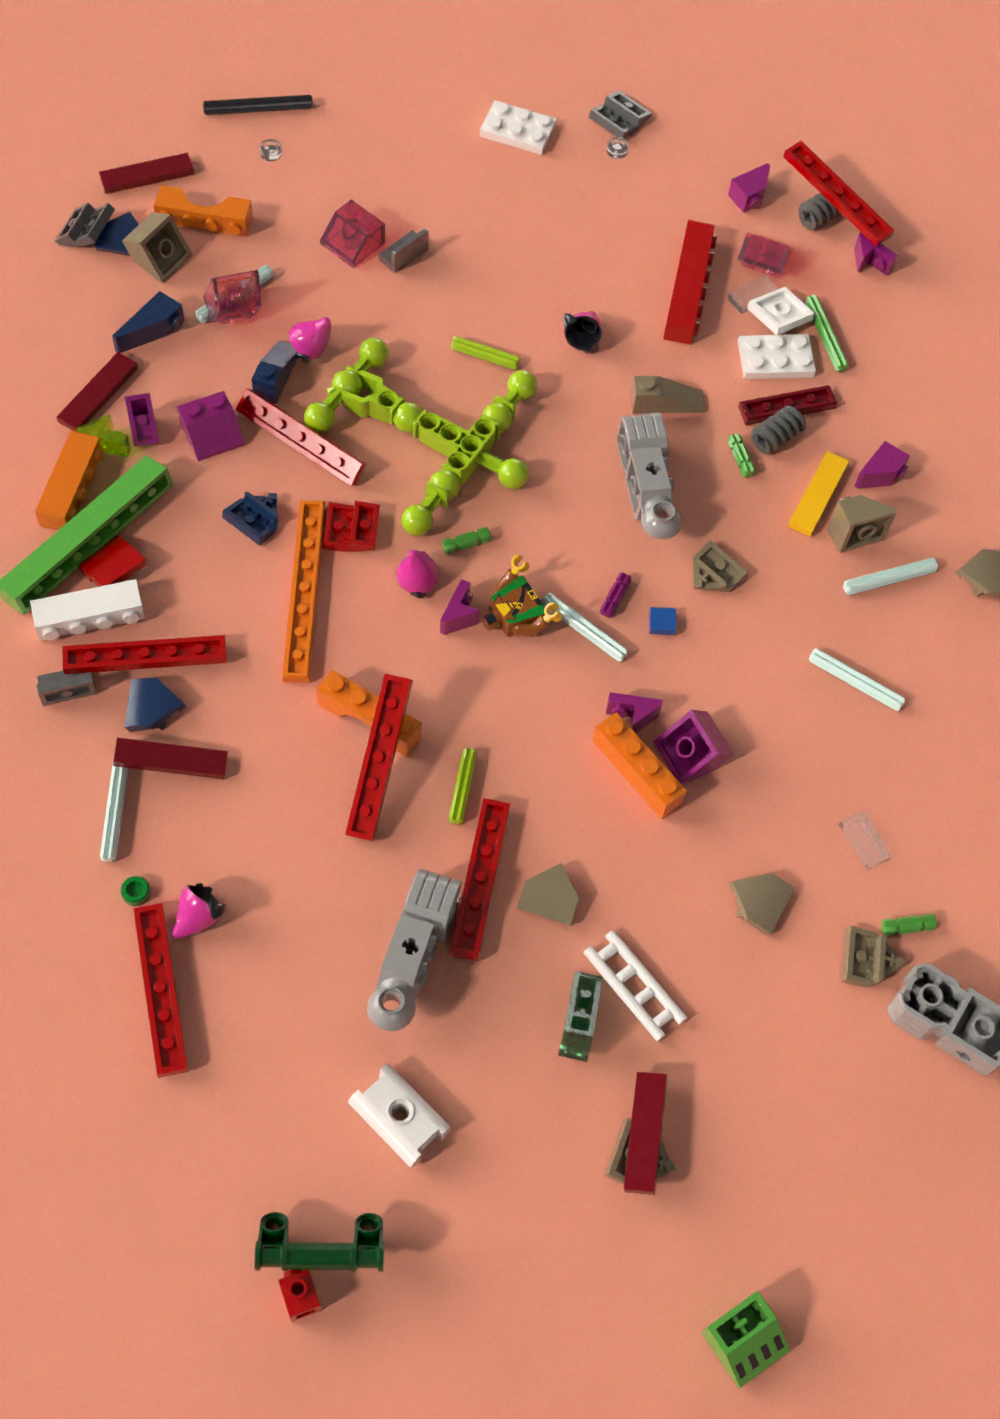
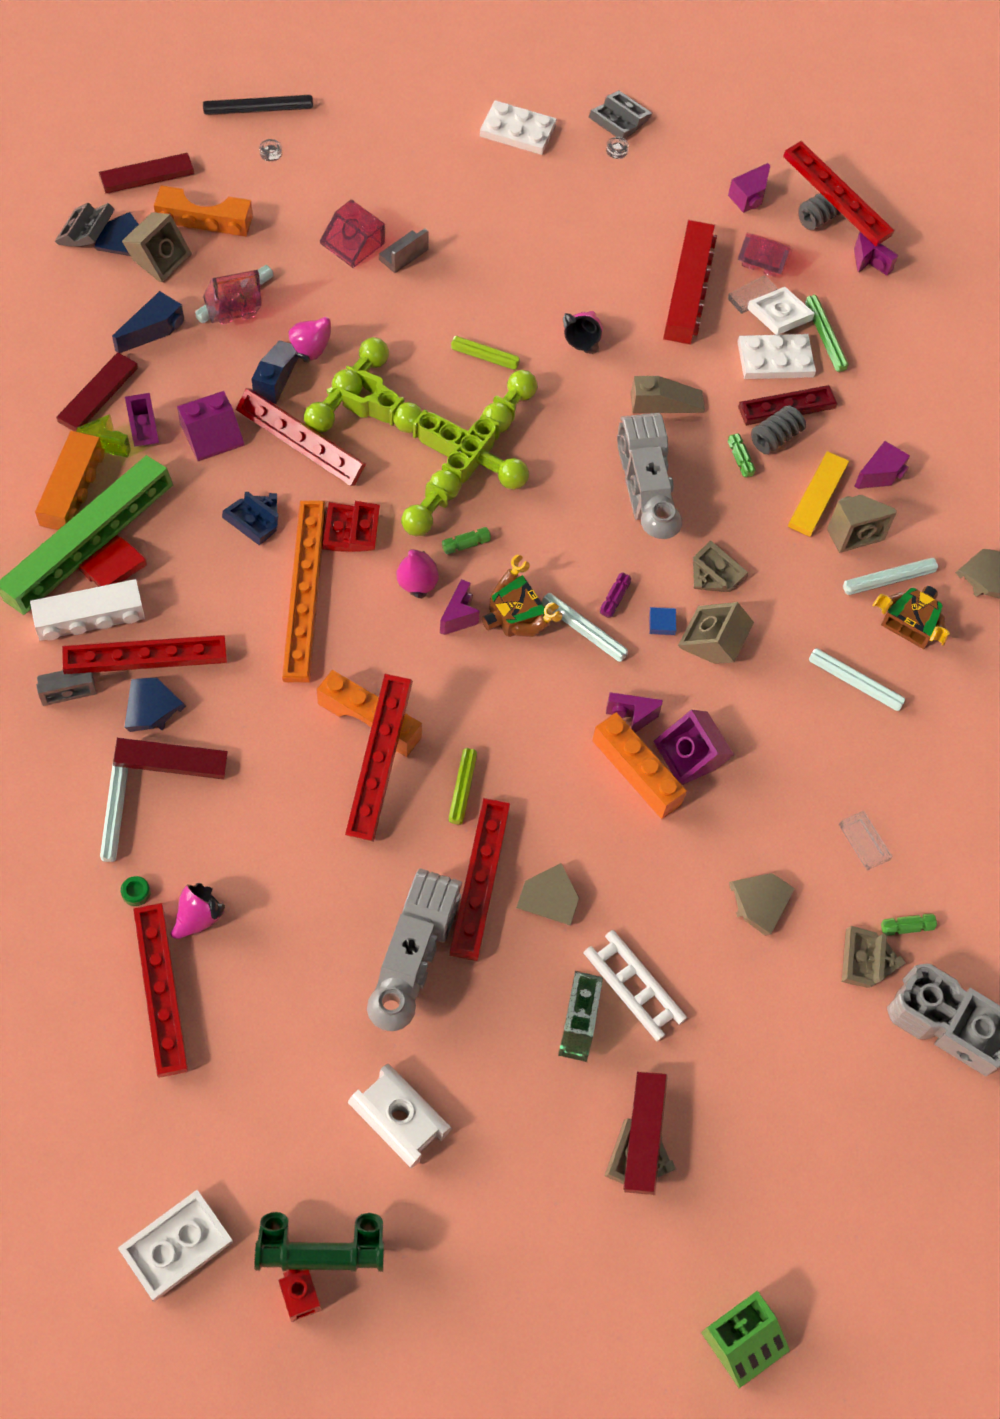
(175, 1245): none -> white plate
(717, 632): none -> dark tan slope
(914, 616): none -> torso

